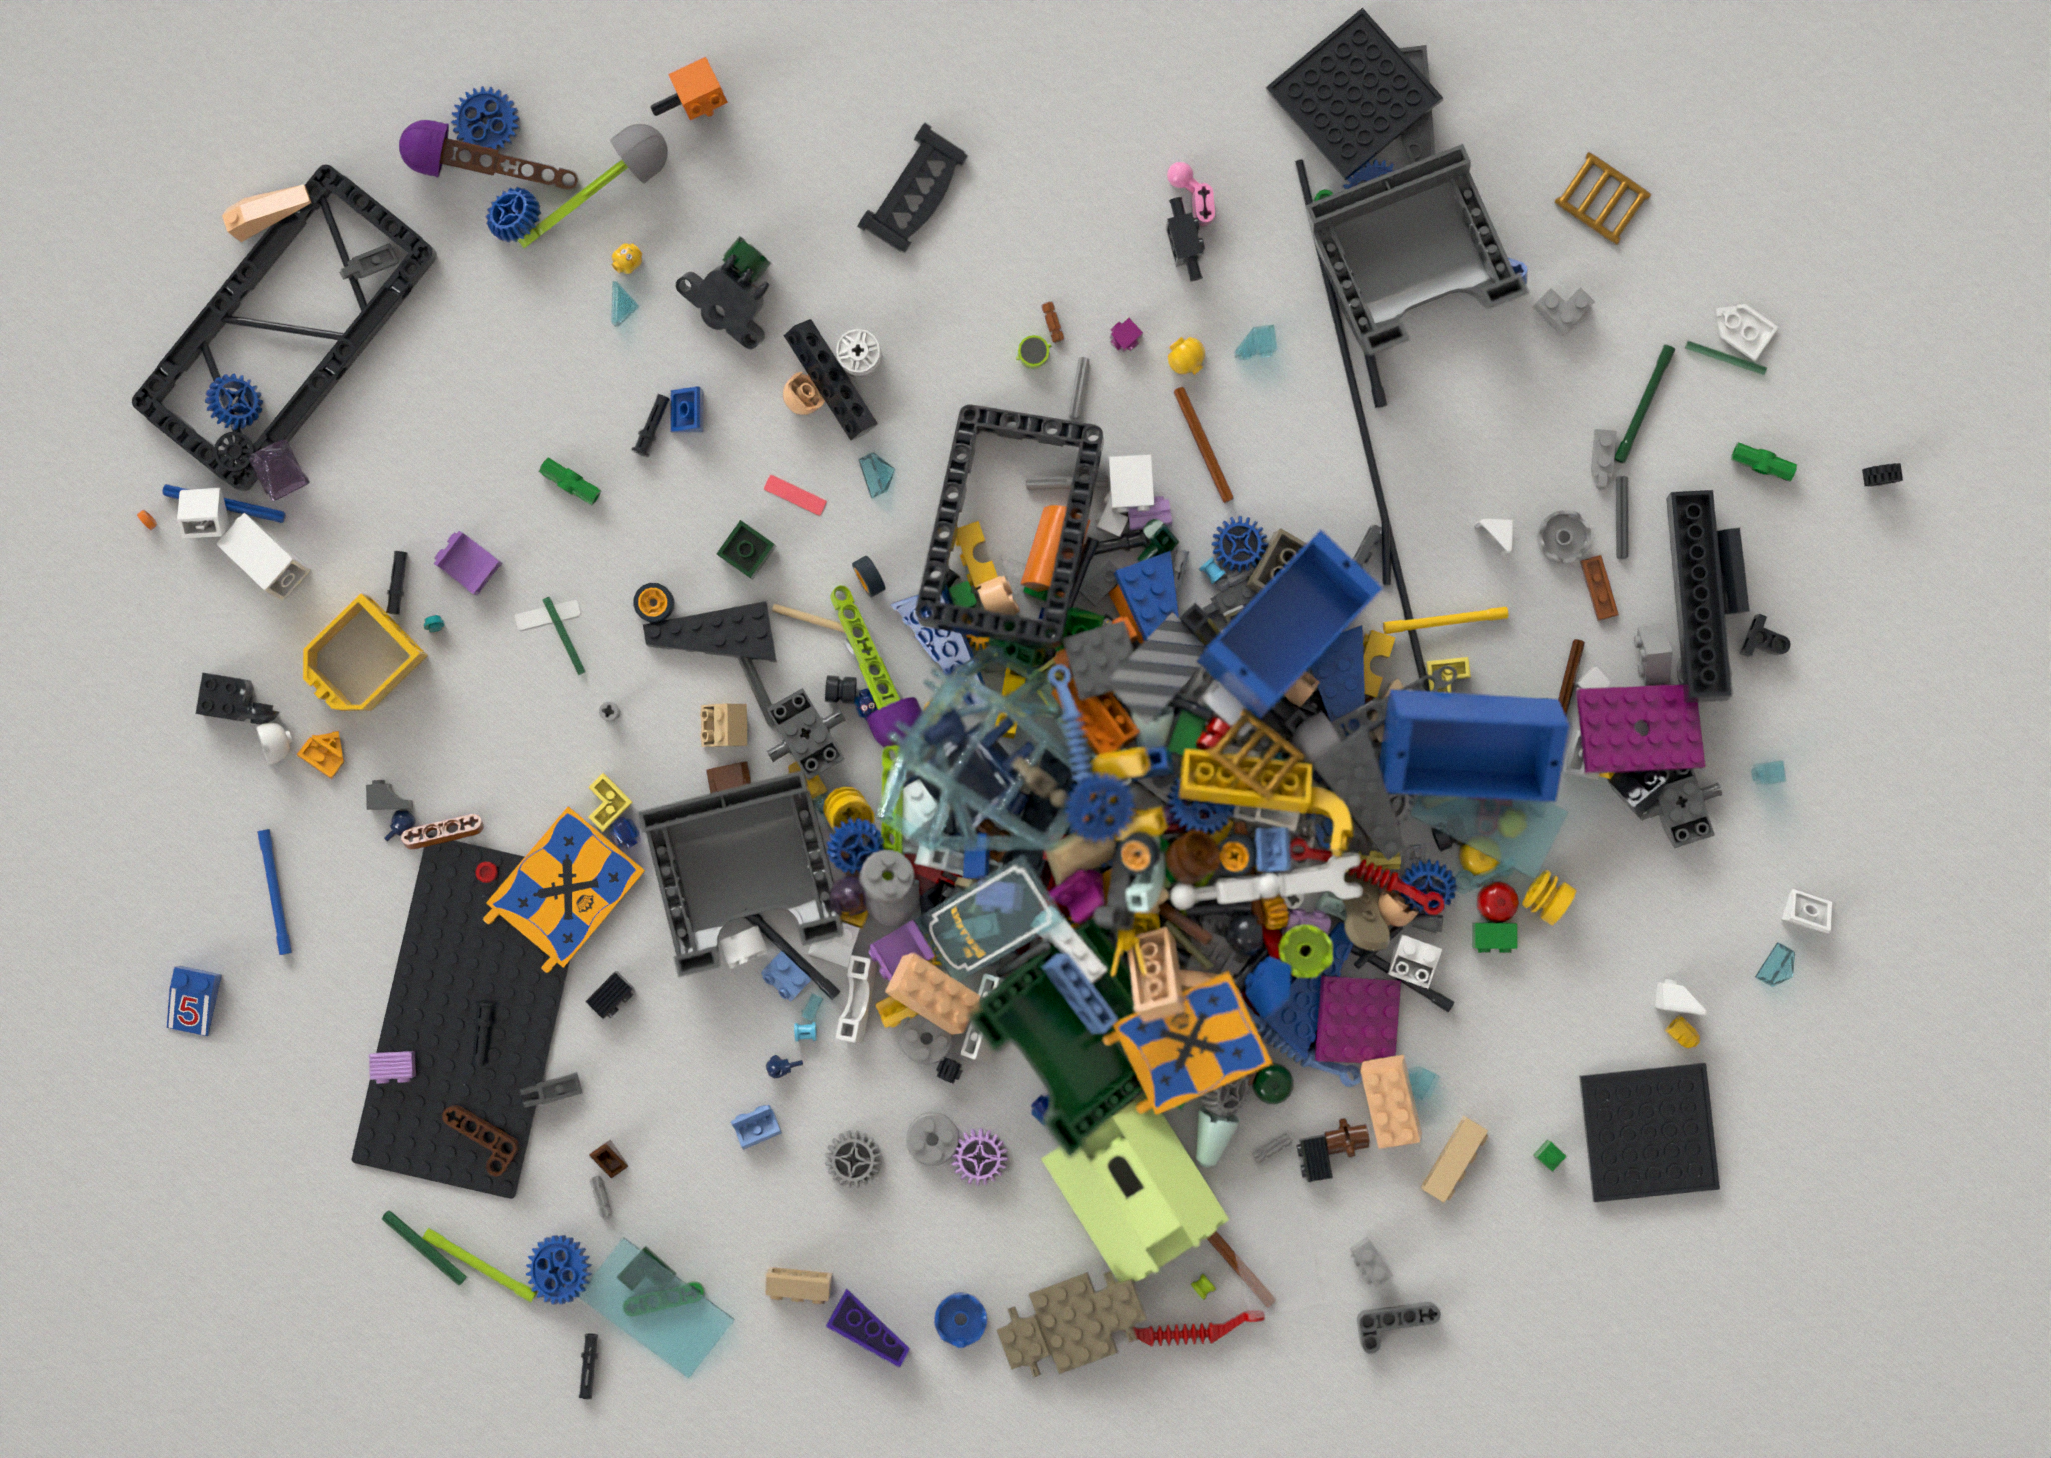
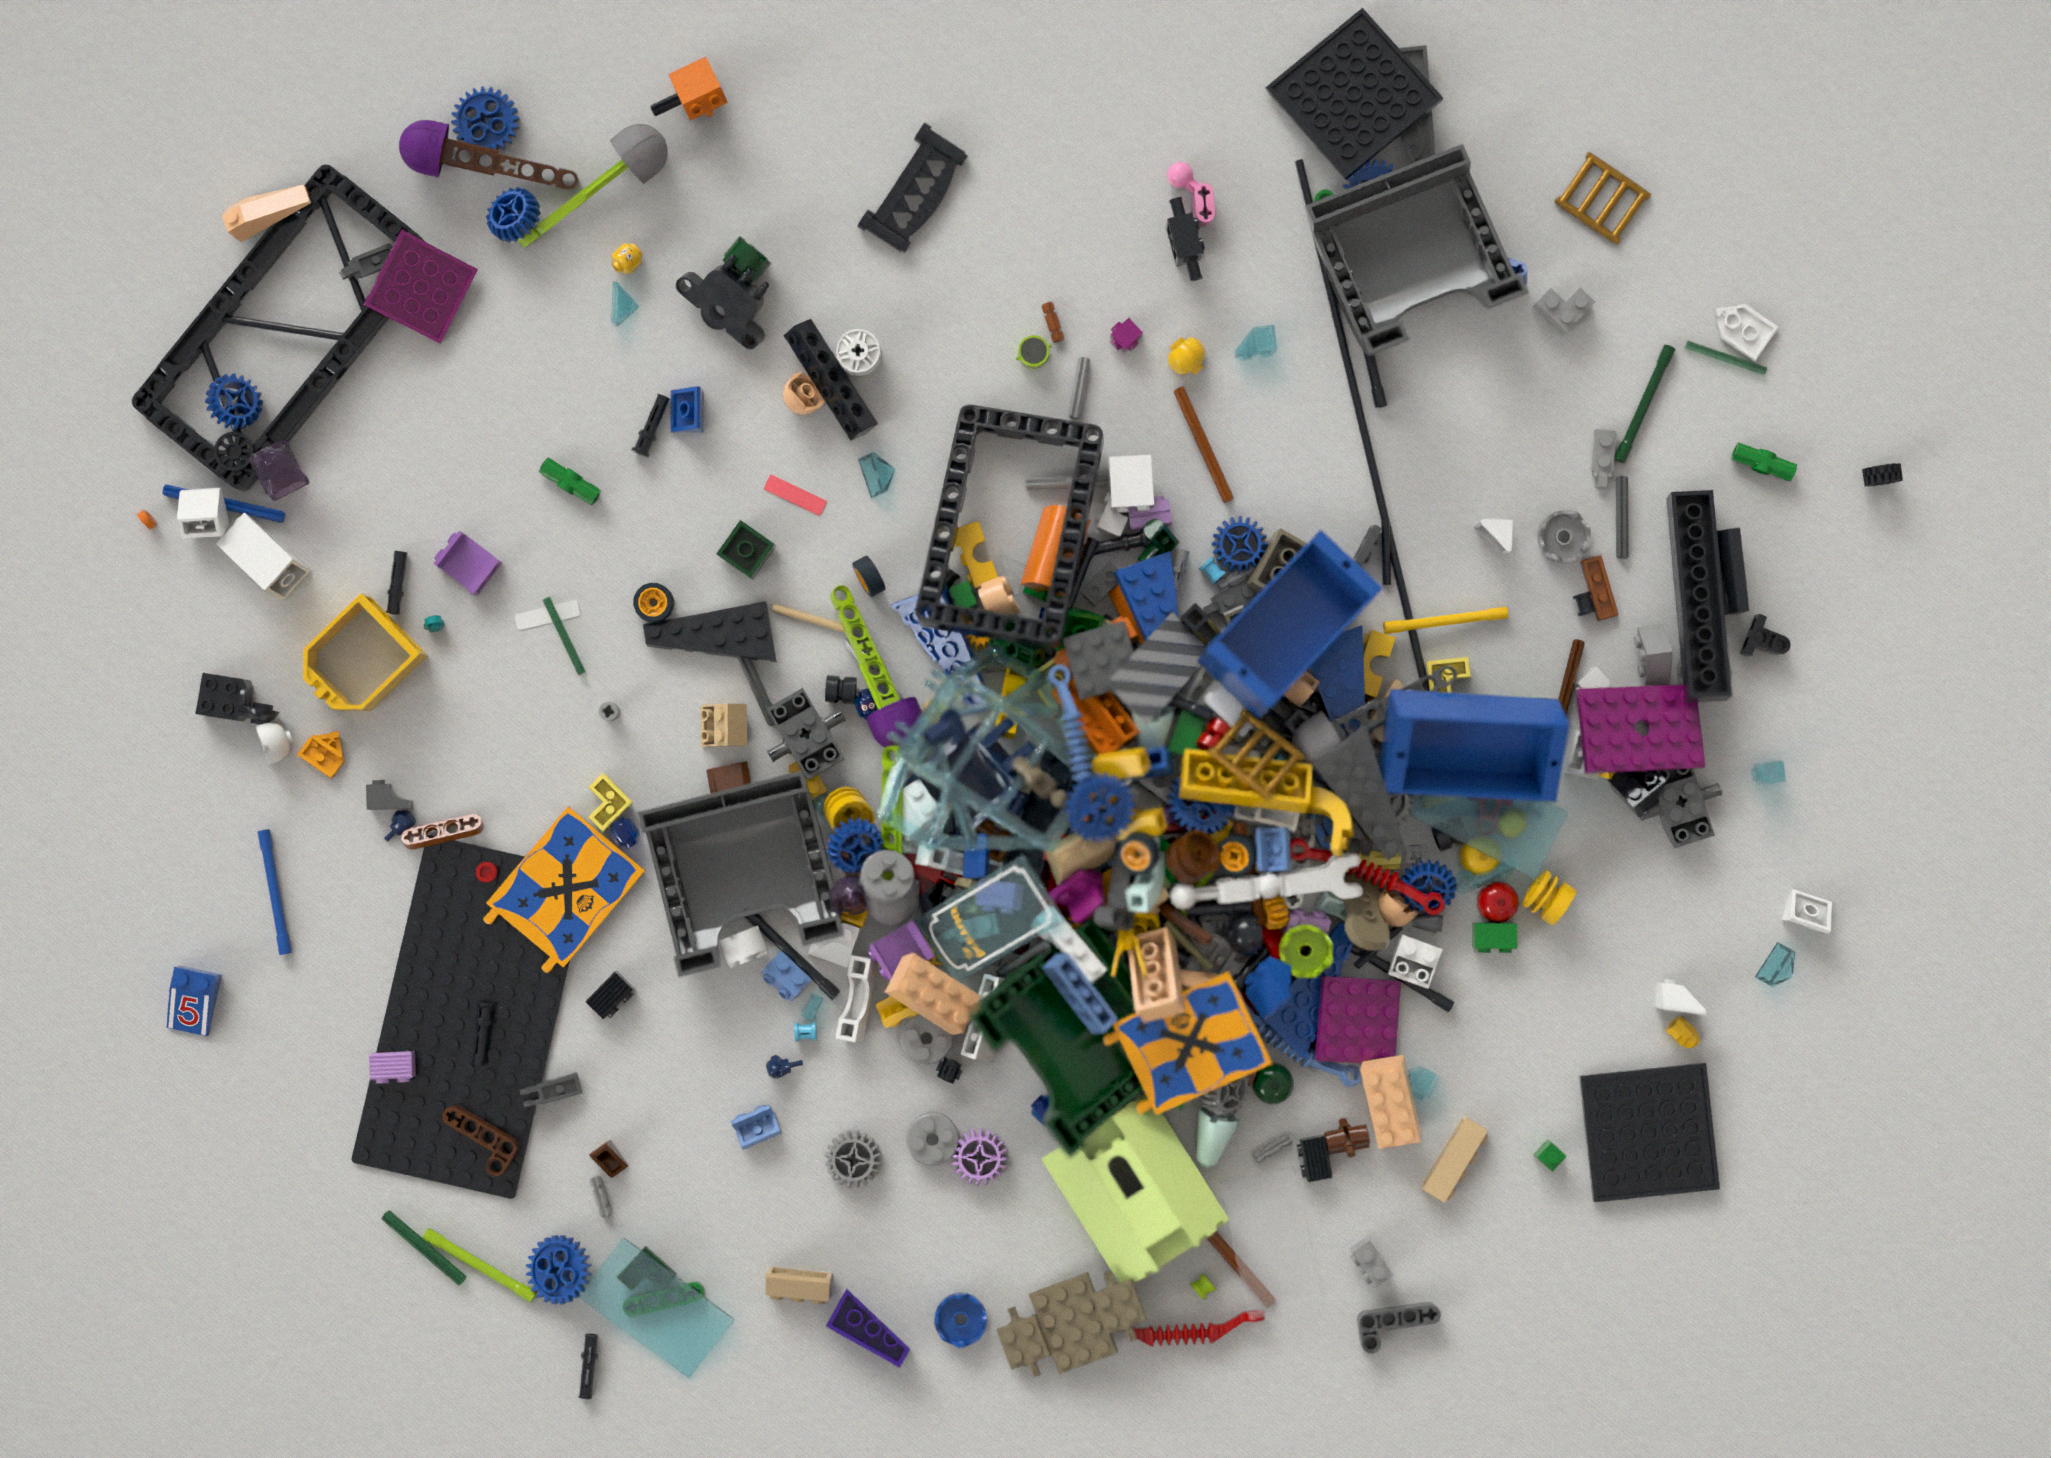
(420, 286): none -> magenta plate
(1584, 603): none -> black bush

